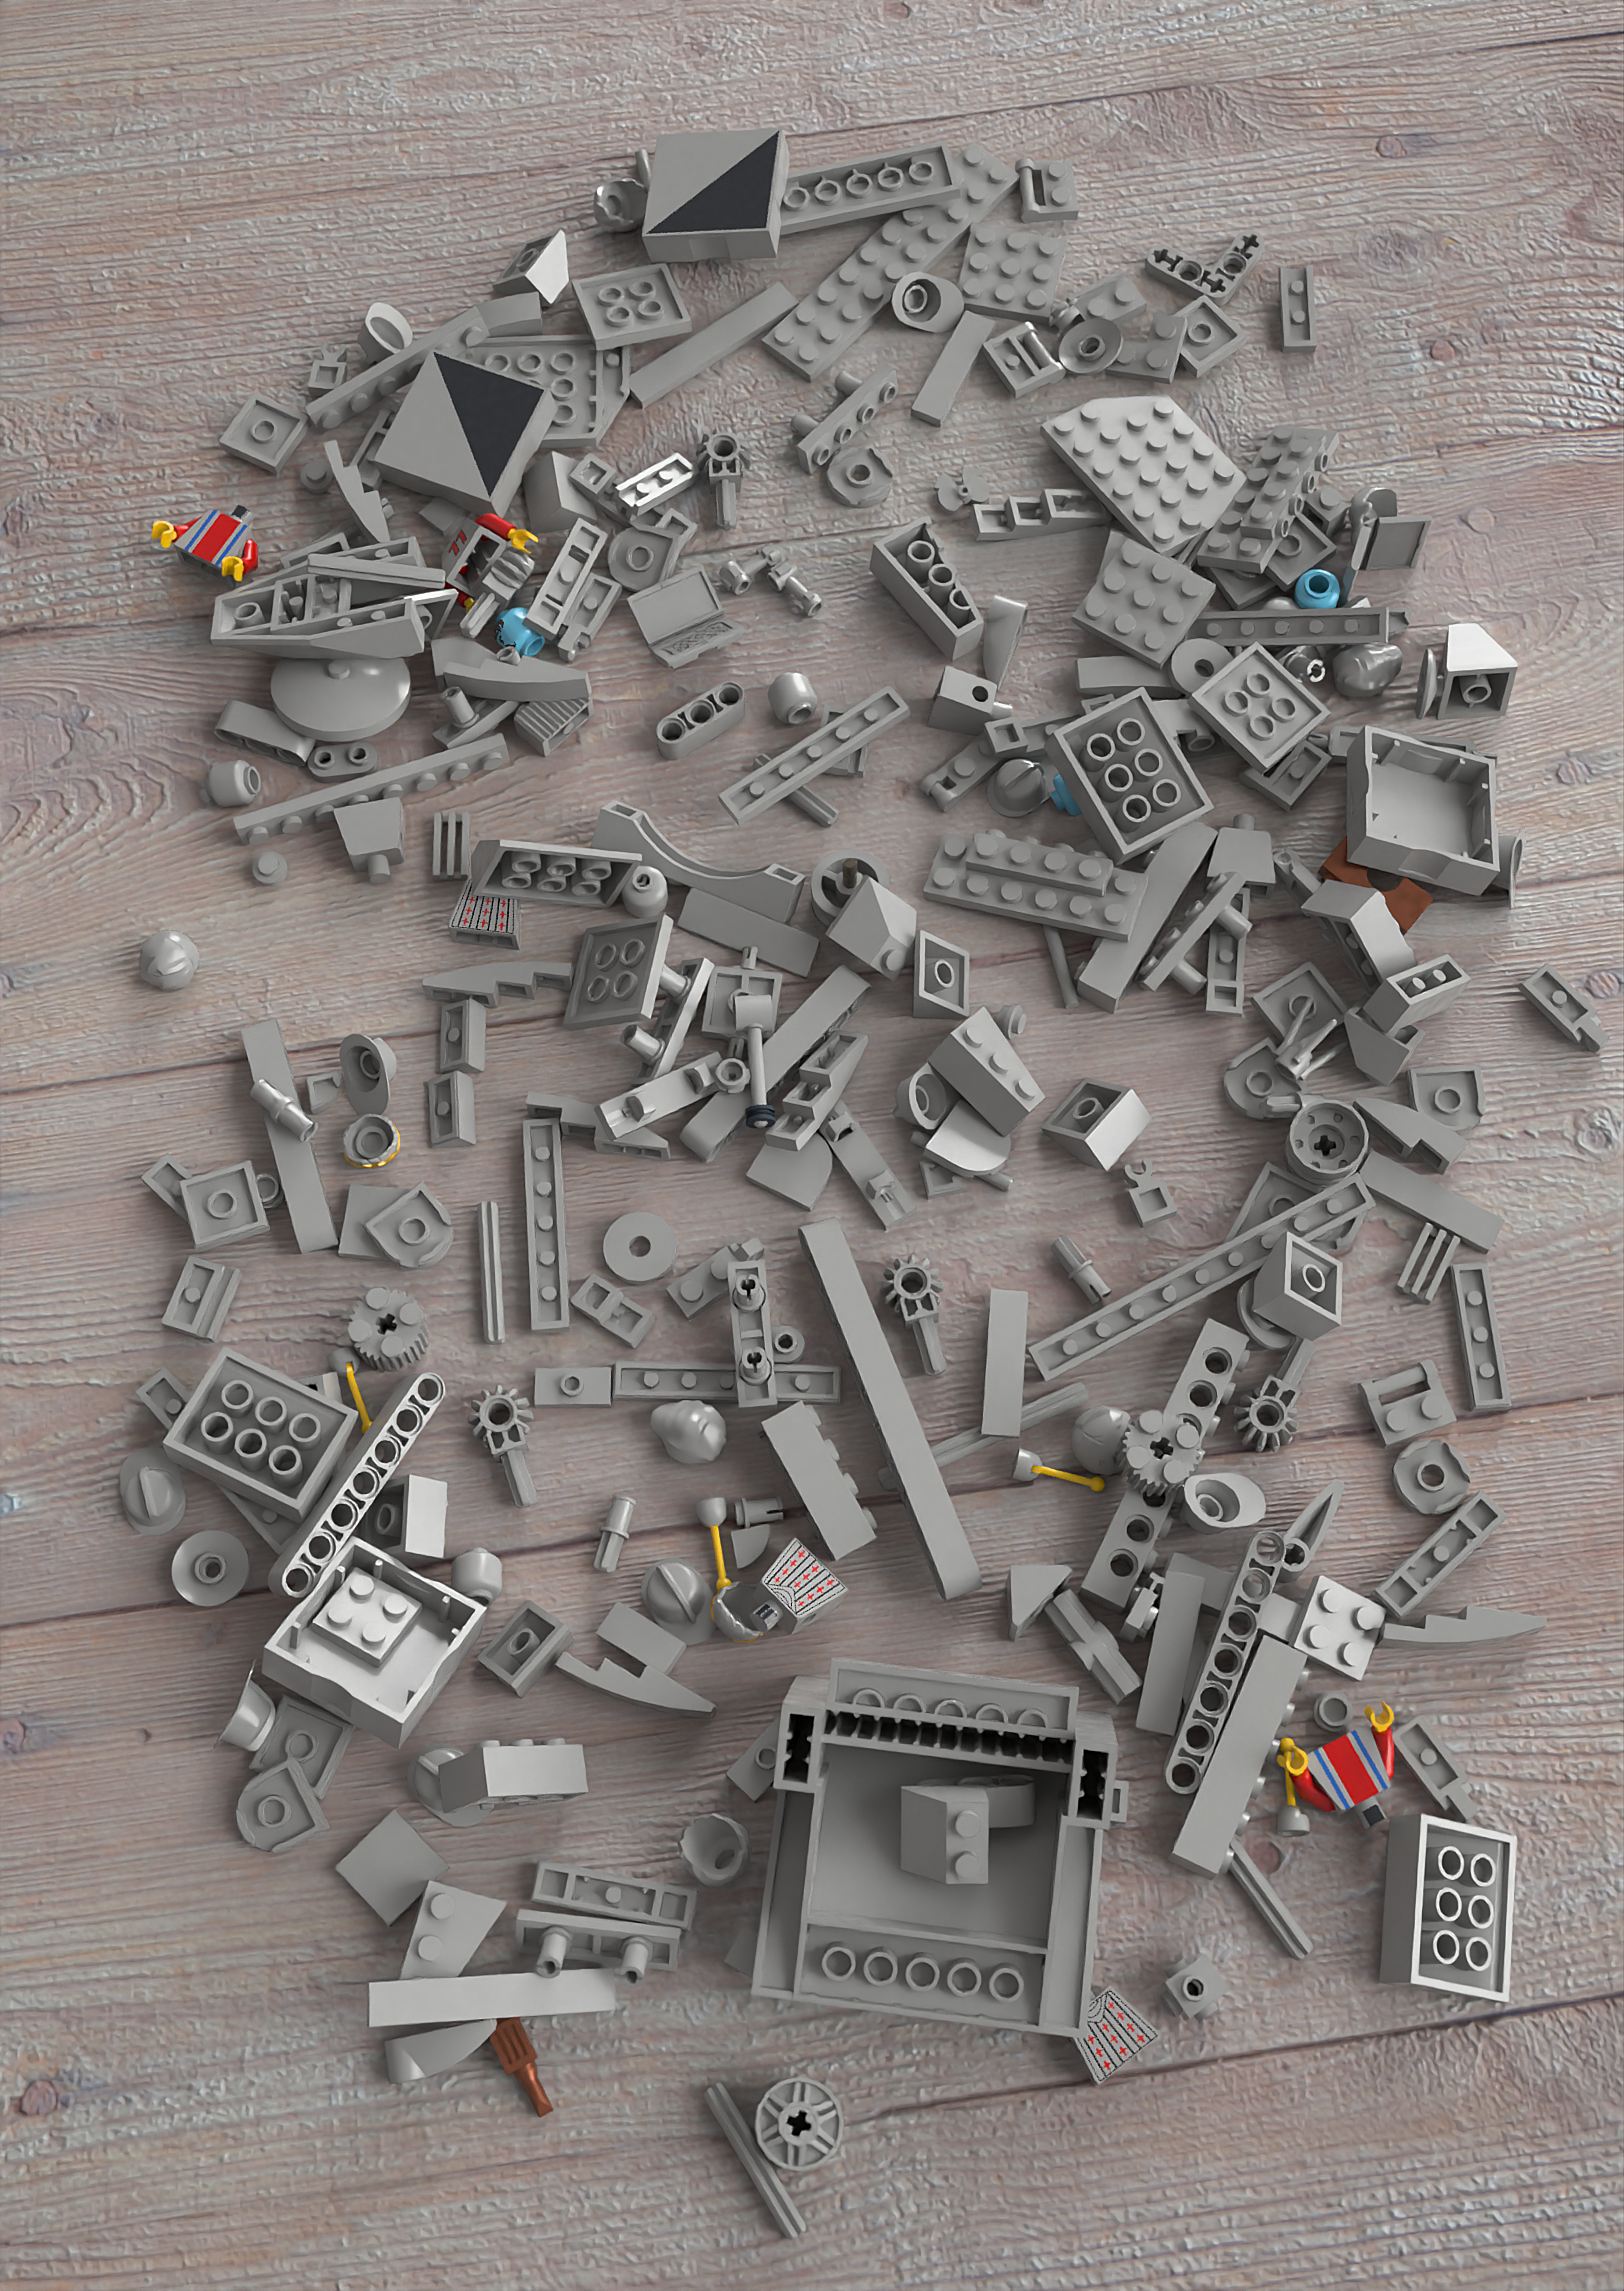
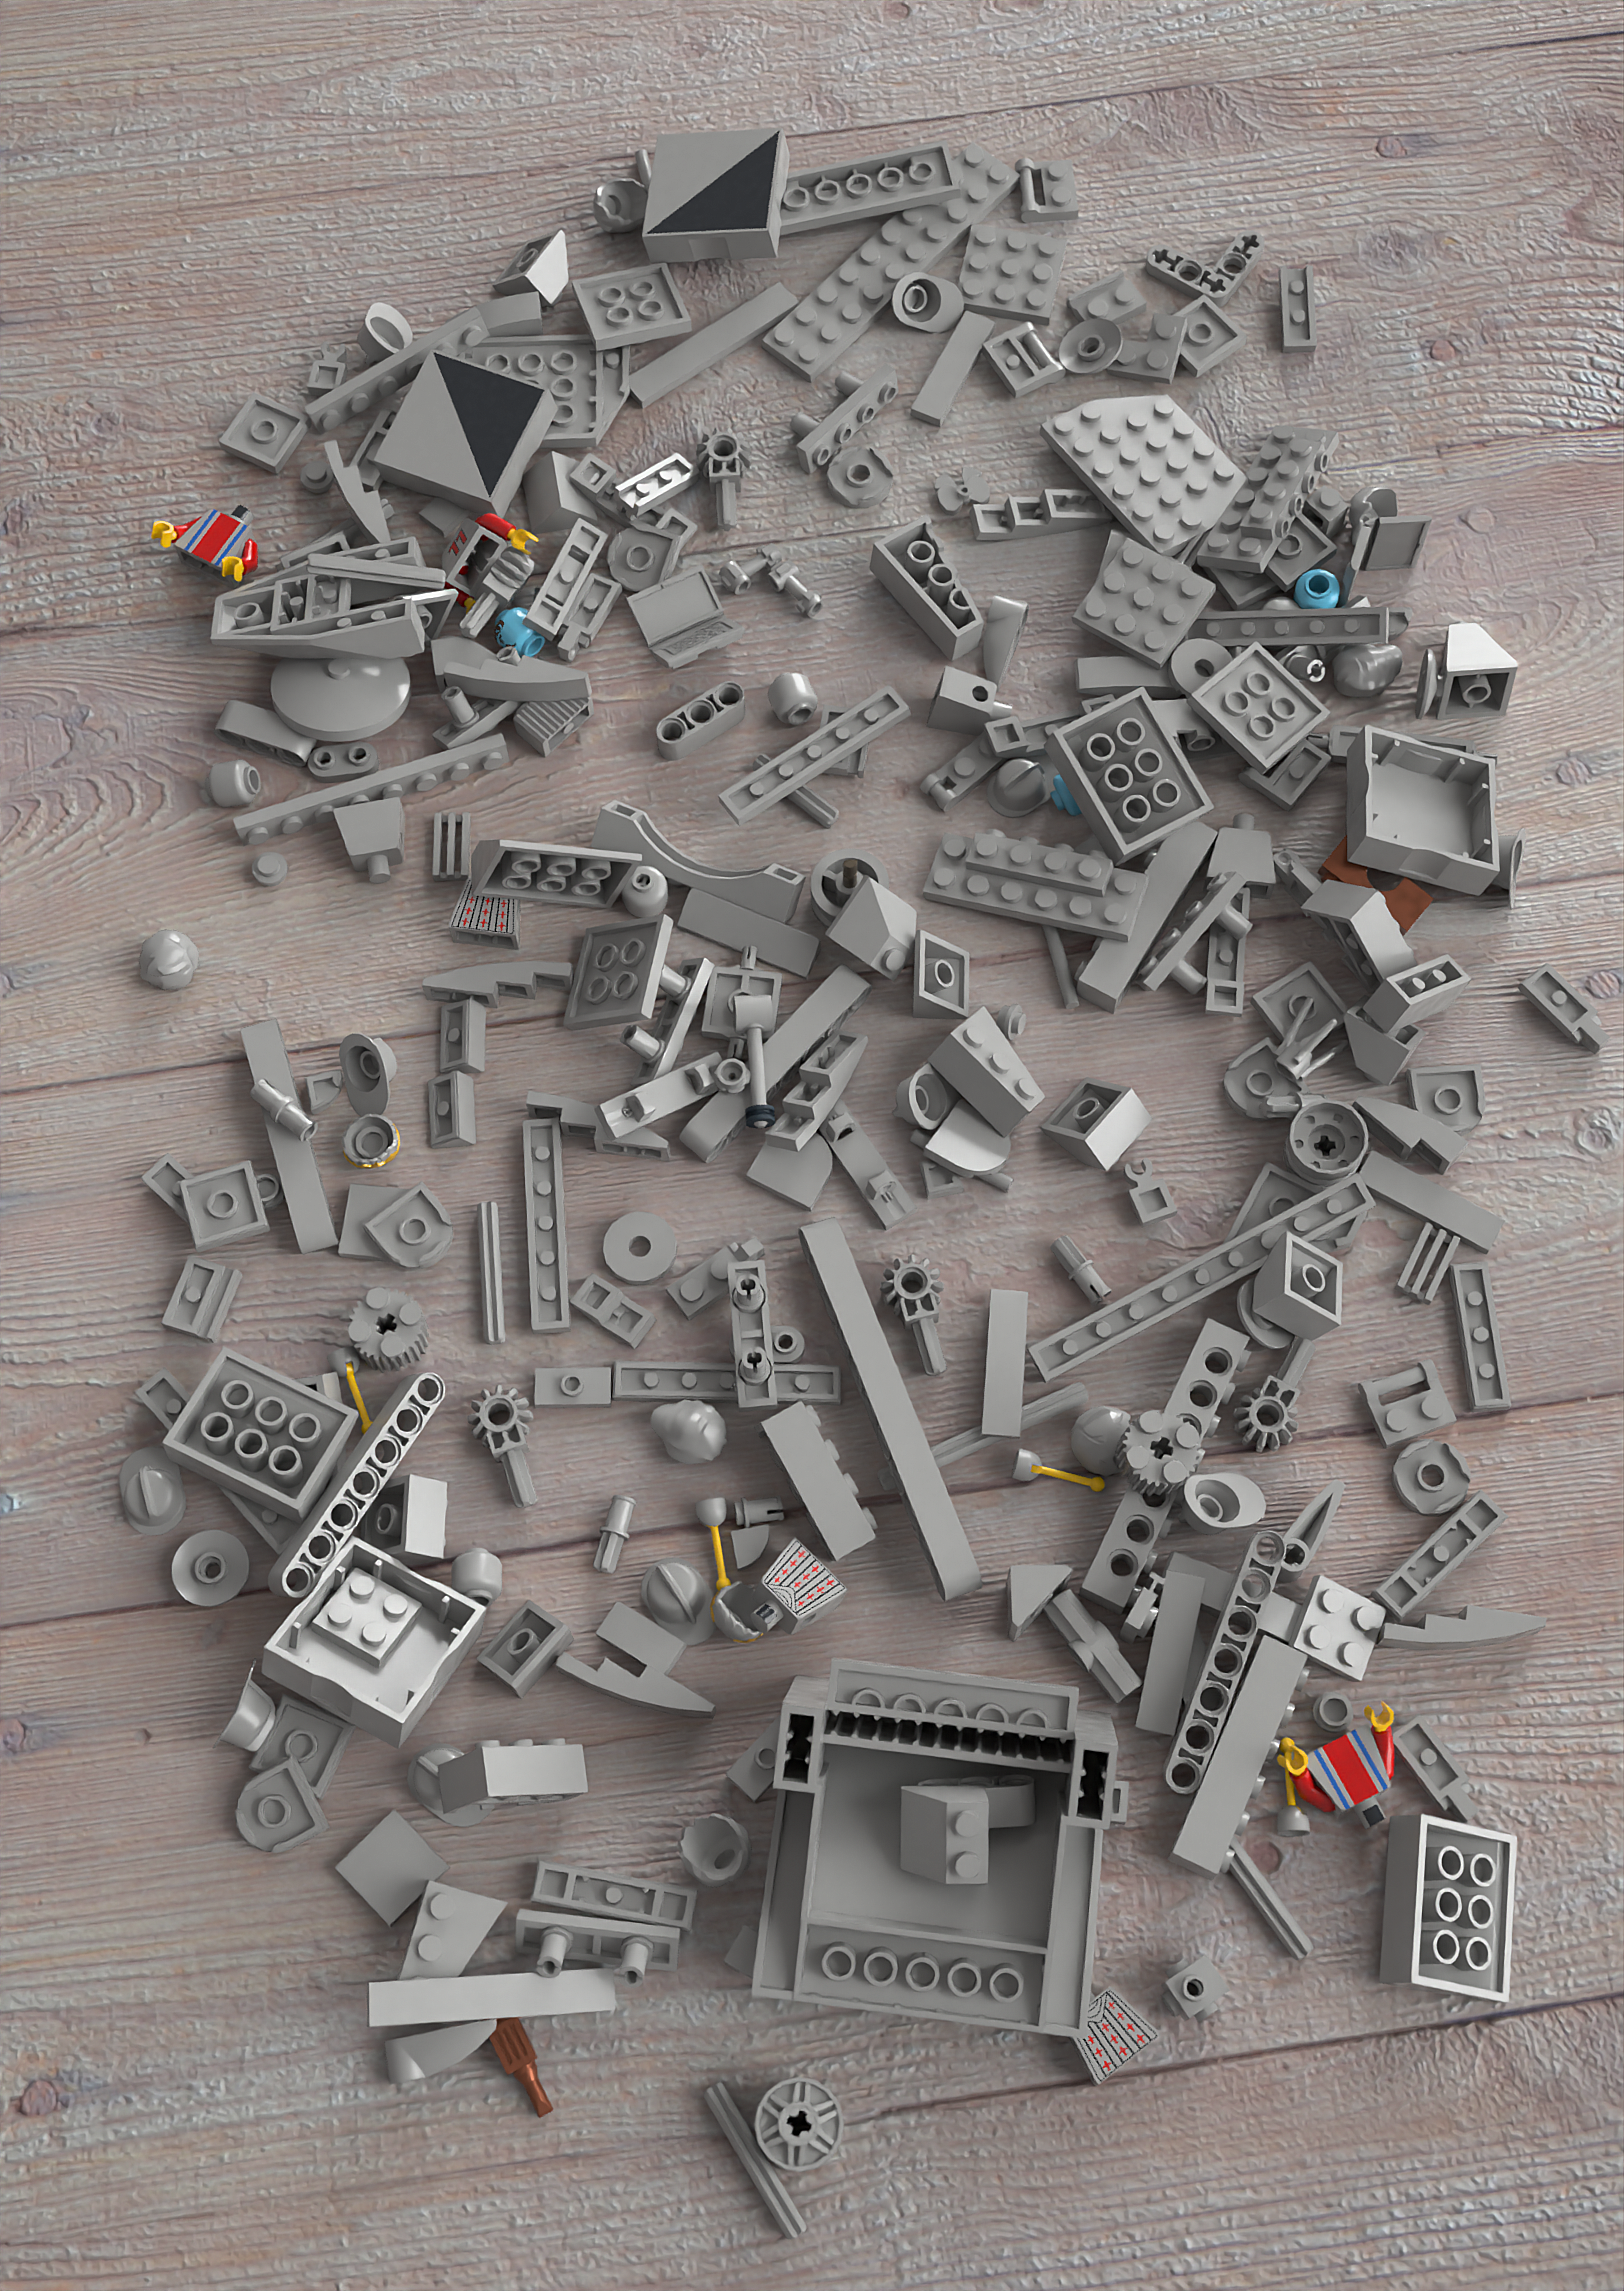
(1064, 314): light grey plate -> none

